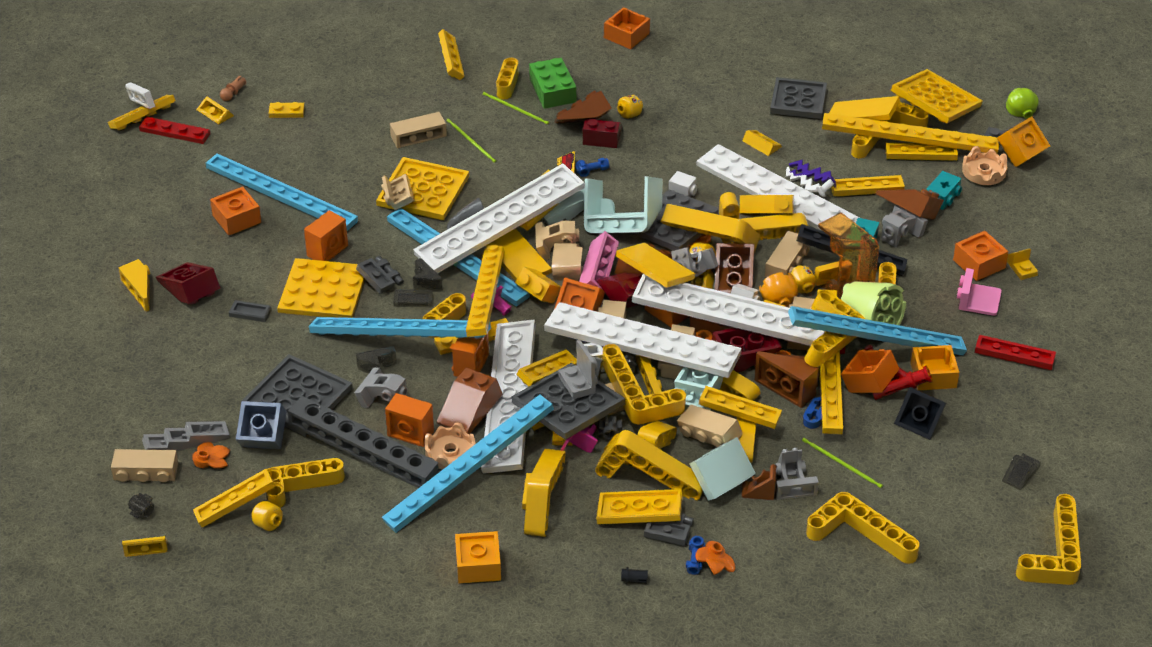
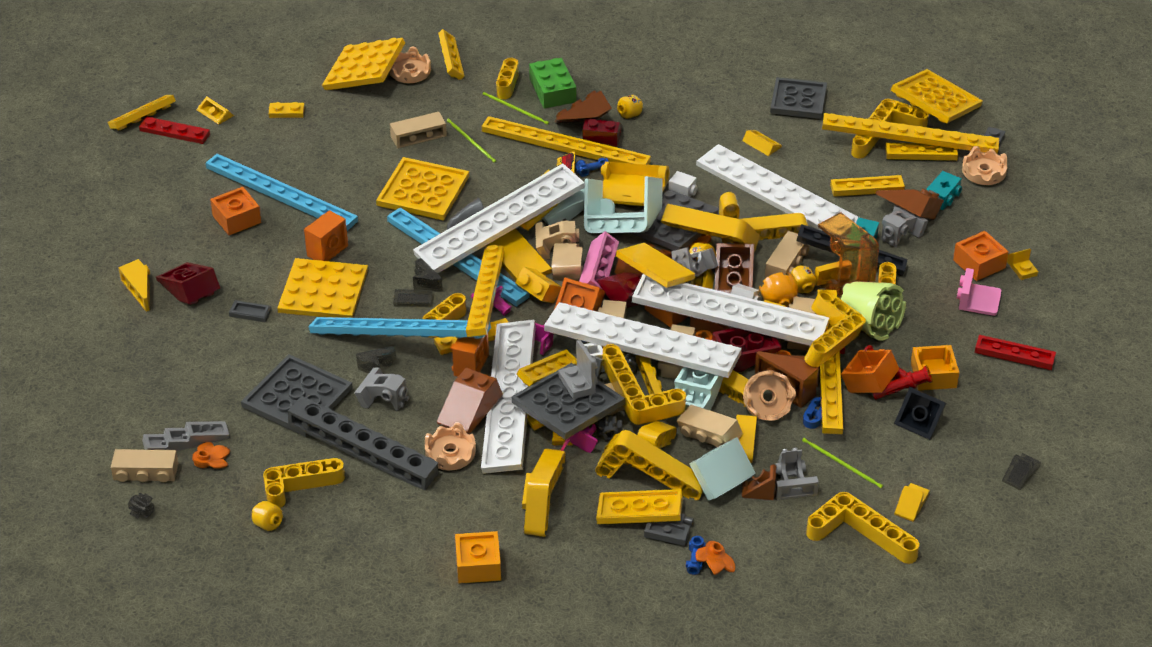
(140, 95): white tile -> none
(145, 546): yellow slope -> none
(232, 88): nougat pin -> none
(234, 498): yellow plate -> none
(261, 425): sand blue brick -> none
(363, 64): none -> yellow plate
(379, 274): dark grey plate -> none
(398, 191): tan bracket -> none
(409, 419): orange container -> none
(411, 67): none -> light nougat plate
(467, 463): medium azure plate -> none
(543, 337): none -> dark pink bracket
(561, 142): none -> yellow plate
(626, 181): none -> yellow door
(627, 28): orange container -> none
(633, 575): black pin -> none
(740, 407): yellow plate -> none
(767, 204): yellow slope -> none
(781, 391): none -> light nougat plate
(825, 177): piece -> none
(873, 109): yellow tile -> none
(873, 329): medium azure plate -> none
(911, 501): none -> yellow slope
(1022, 103): lime plant -> none
(1023, 141): light orange container -> none
(1067, 564): yellow beam -> none

